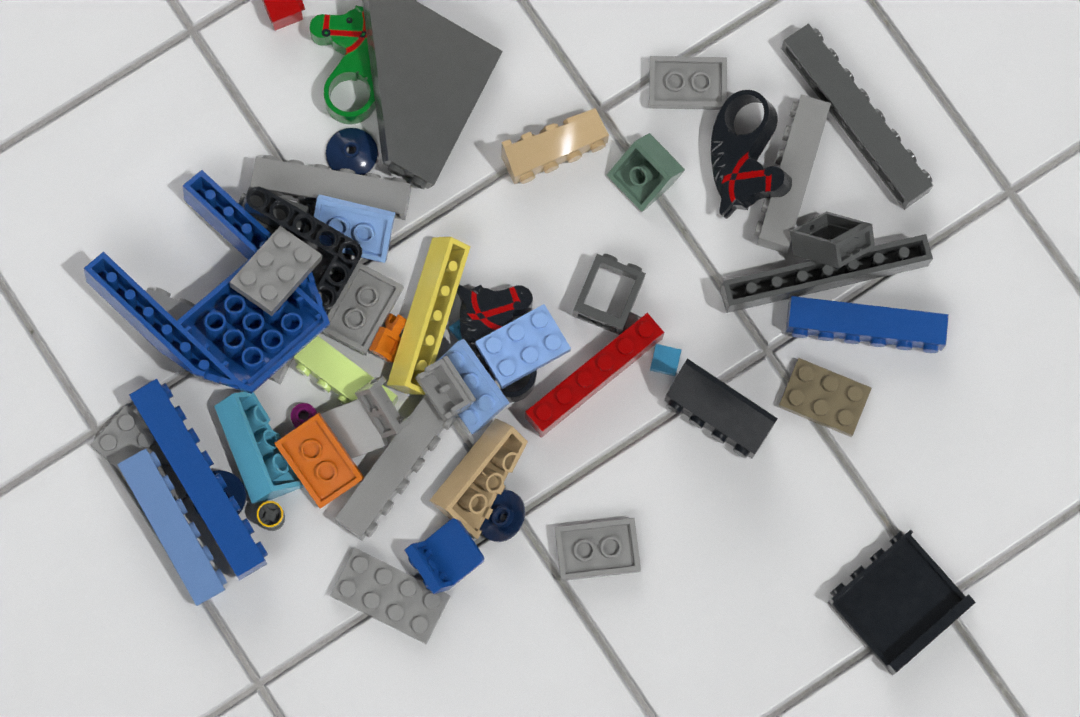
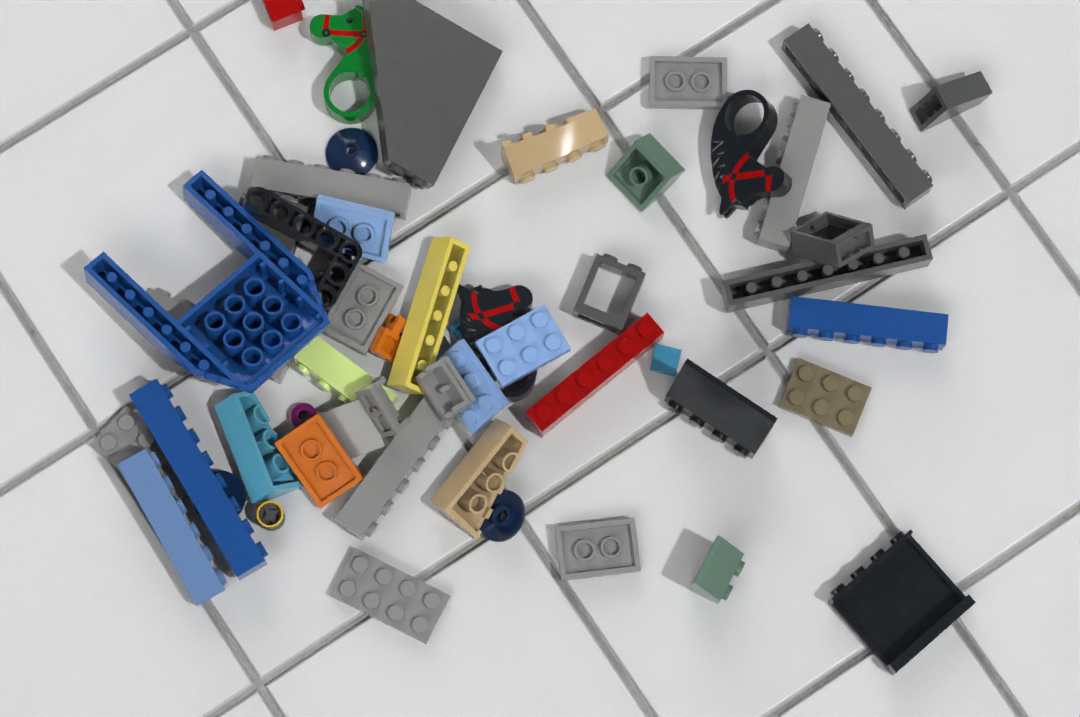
(276, 270): light grey plate -> none
(445, 557): blue bracket -> none
(717, 571): none -> sand green slope
(950, 100): none -> dark grey slope

